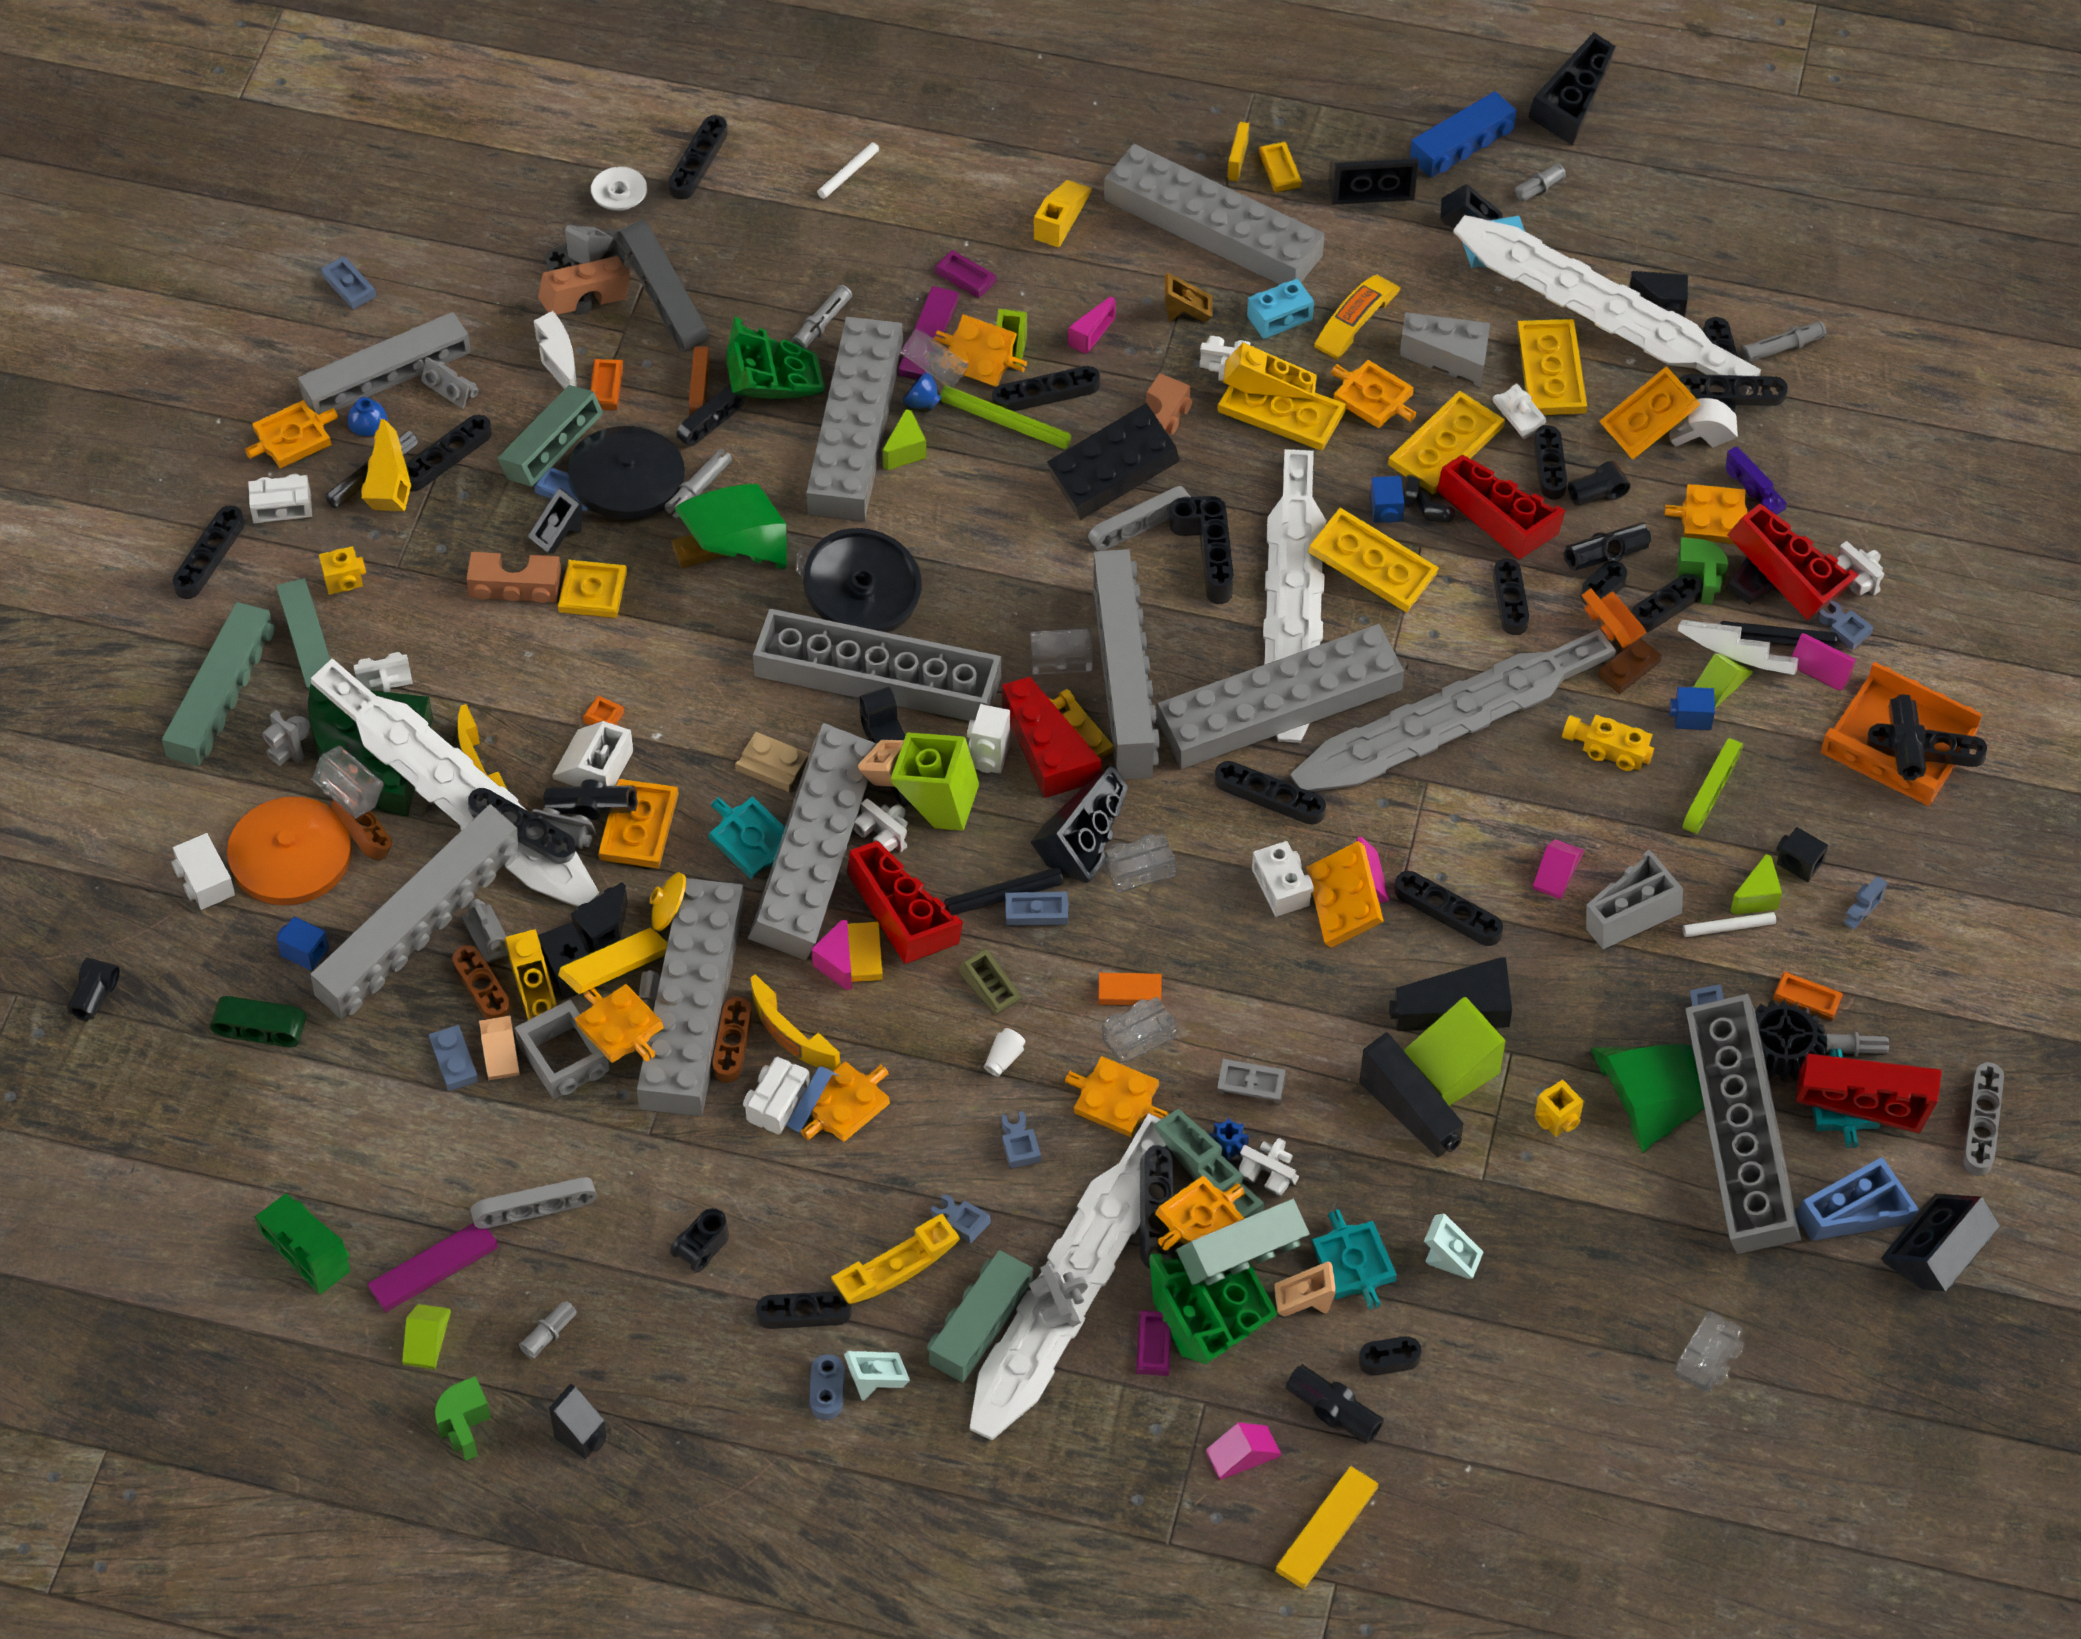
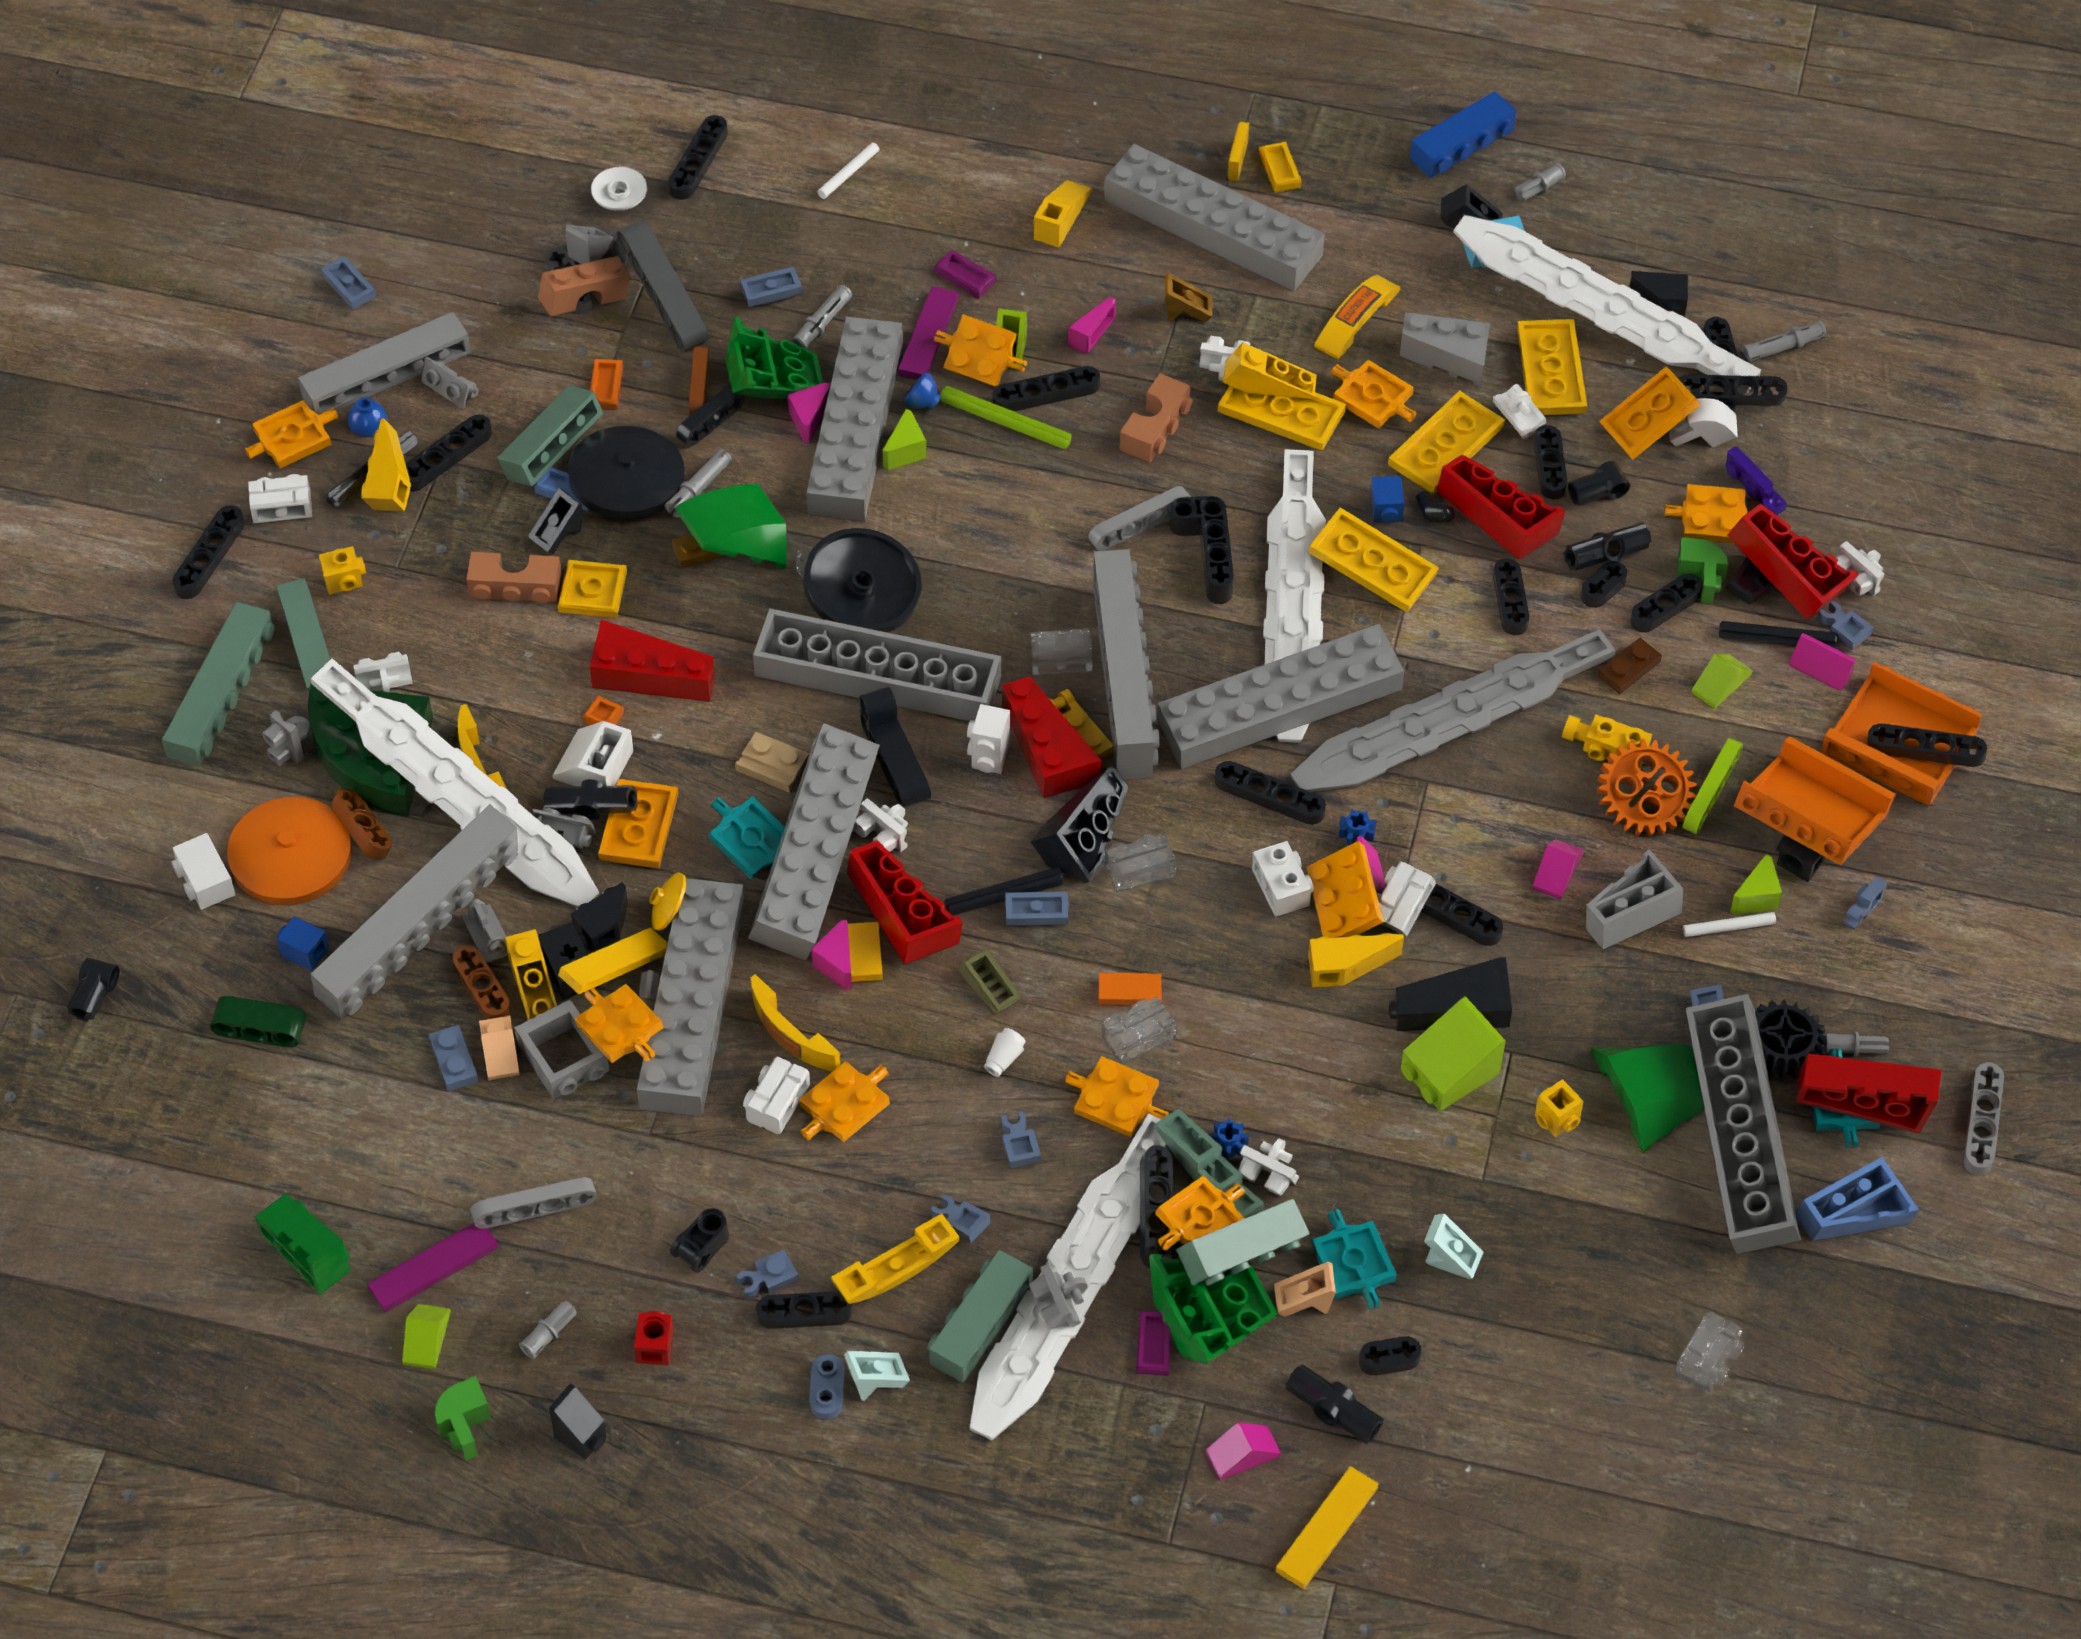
(347, 781): clear brick -> none
(525, 821): black beam -> none
(556, 349): white slope -> none
(649, 666): none -> red wedge
(658, 1349): none -> red brick
(736, 1051): dark orange beam -> none
(771, 287): none -> sand blue plate
(771, 1272): none -> sand blue plate
(808, 409): none -> dark pink slope
(810, 1098): medium blue piece -> none
(880, 762): light nougat slope -> none
(934, 358): clear brick -> none
(937, 778): lime slope -> none
(1113, 461): black brick -> none
(1251, 1080): light grey hinge -> none
(1280, 308): medium azure brick -> none
(1348, 958): none -> yellow slope
(1356, 825): none -> blue gear
(1373, 180): black slope -> none
(1404, 896): none -> white brick
(1409, 1095): black slope -> none
(1411, 489): black tile -> none
(1571, 91): black wedge -> none
(1615, 617): orange bracket -> none
(1625, 770): none -> orange gear
(1693, 708): blue brick -> none
(1727, 641): white slope -> none
(1816, 801): none -> orange panel
(1819, 999): orange tile -> none
(1906, 737): black piece -> none
(1942, 1240): black slope -> none

